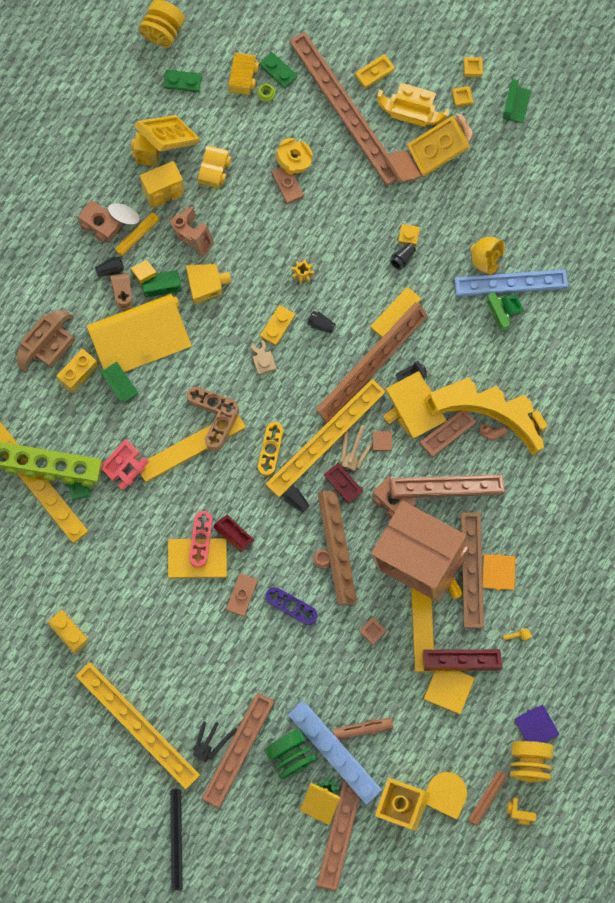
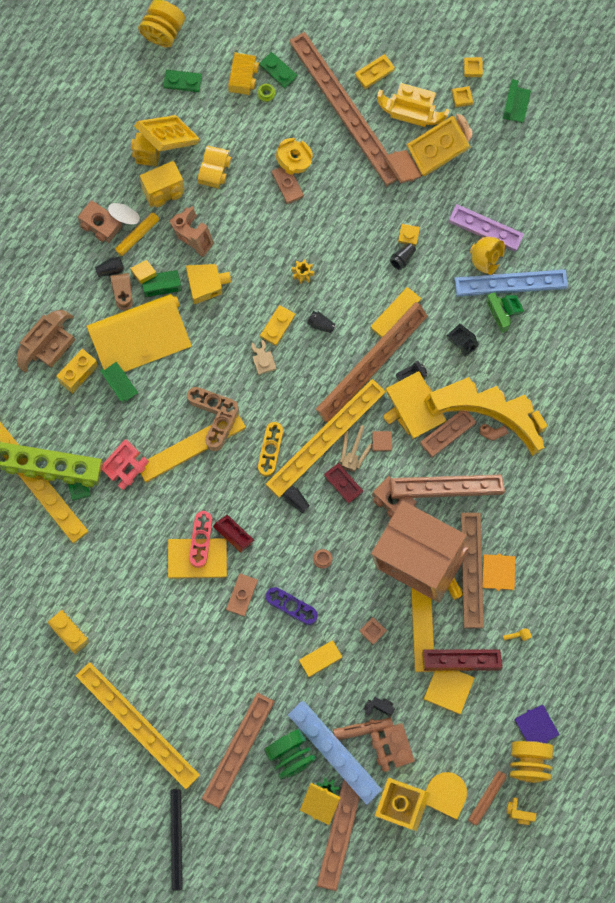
(203, 751): black plant -> none
(320, 658): none -> yellow tile
(337, 548): medium nougat plate -> none
(383, 706): none -> black bracket
(398, 744): none -> nougat plate
(463, 339): none -> black bracket
(485, 227): none -> lavender plate

